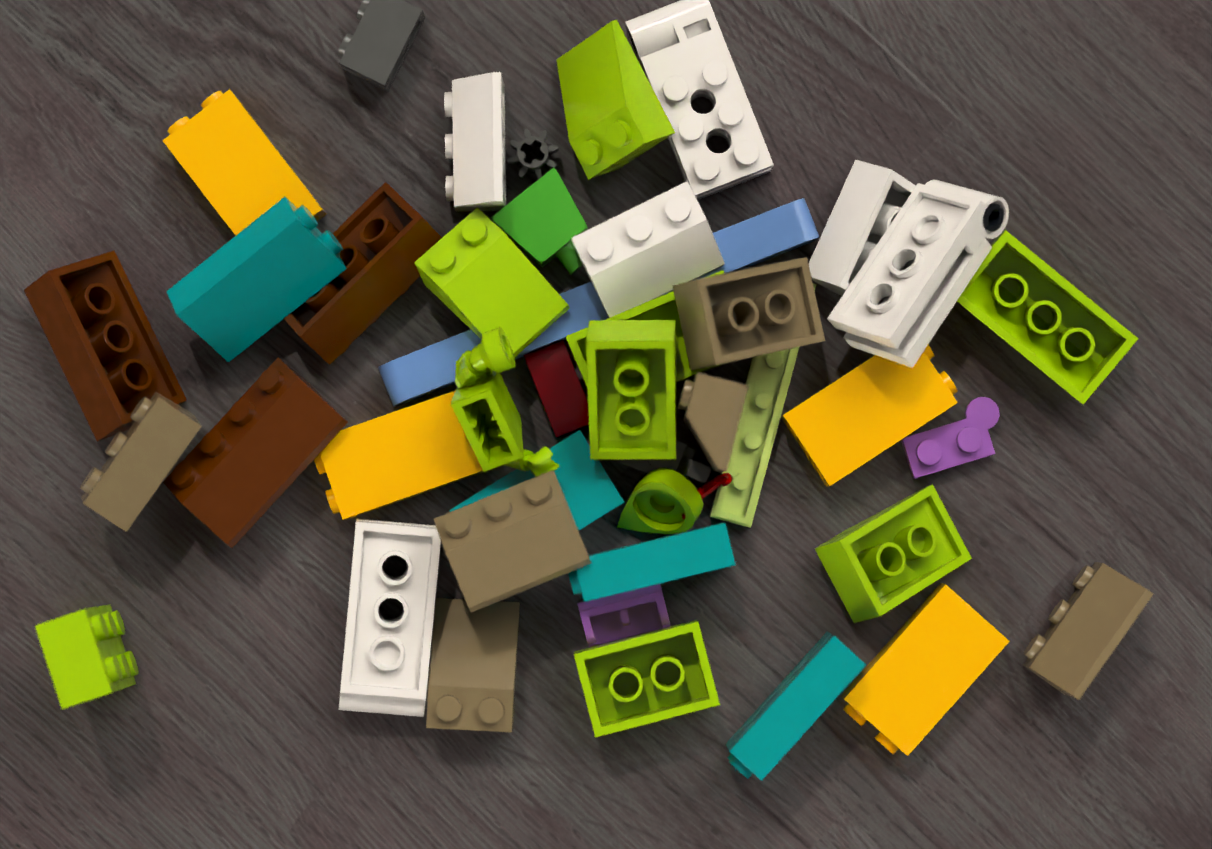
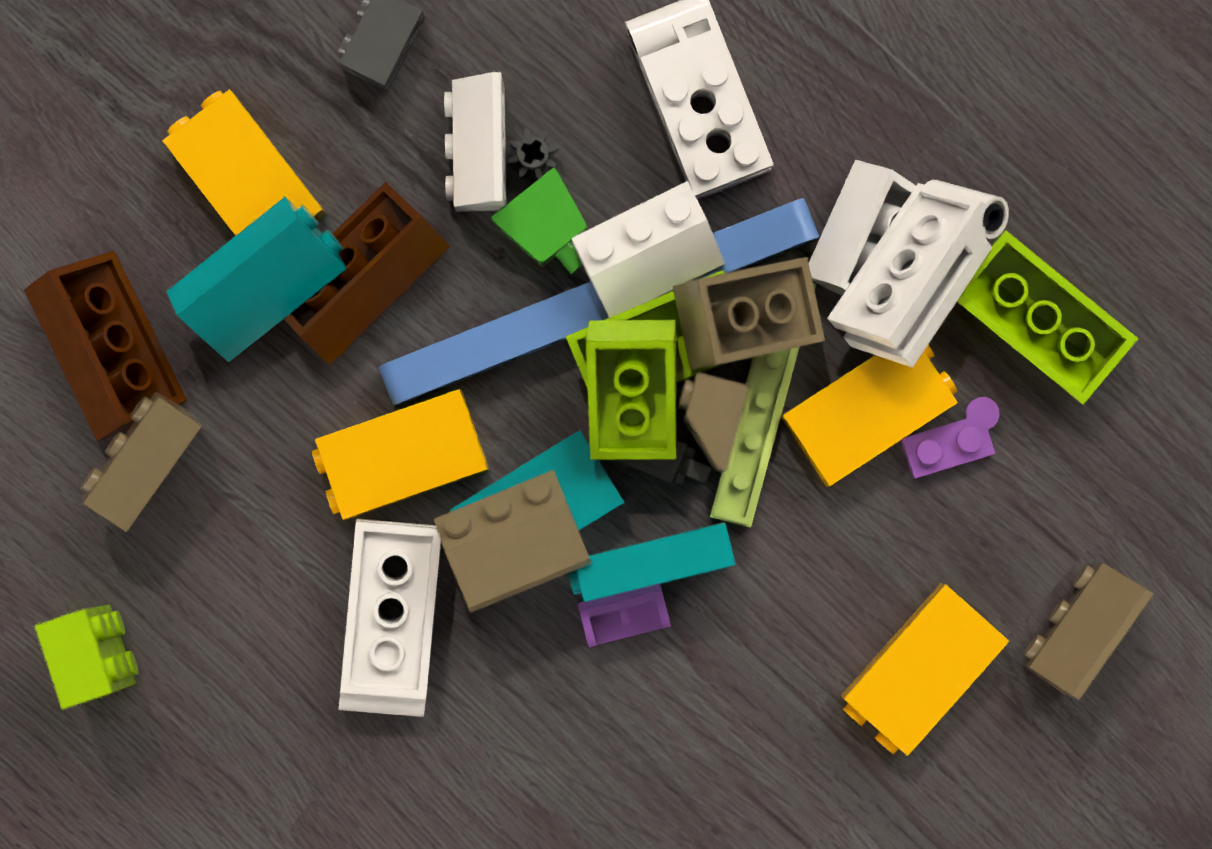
(255, 452): reddish brown slope -> none
(473, 666): dark tan slope -> none
(489, 411): lime torso -> none
(490, 282): lime slope -> none
(559, 388): dark red slope -> none
(609, 103): lime slope -> none
(646, 678): lime brick -> none
(666, 502): lime piece -> none
(793, 707): teal brick -> none
(893, 554): lime slope -> none

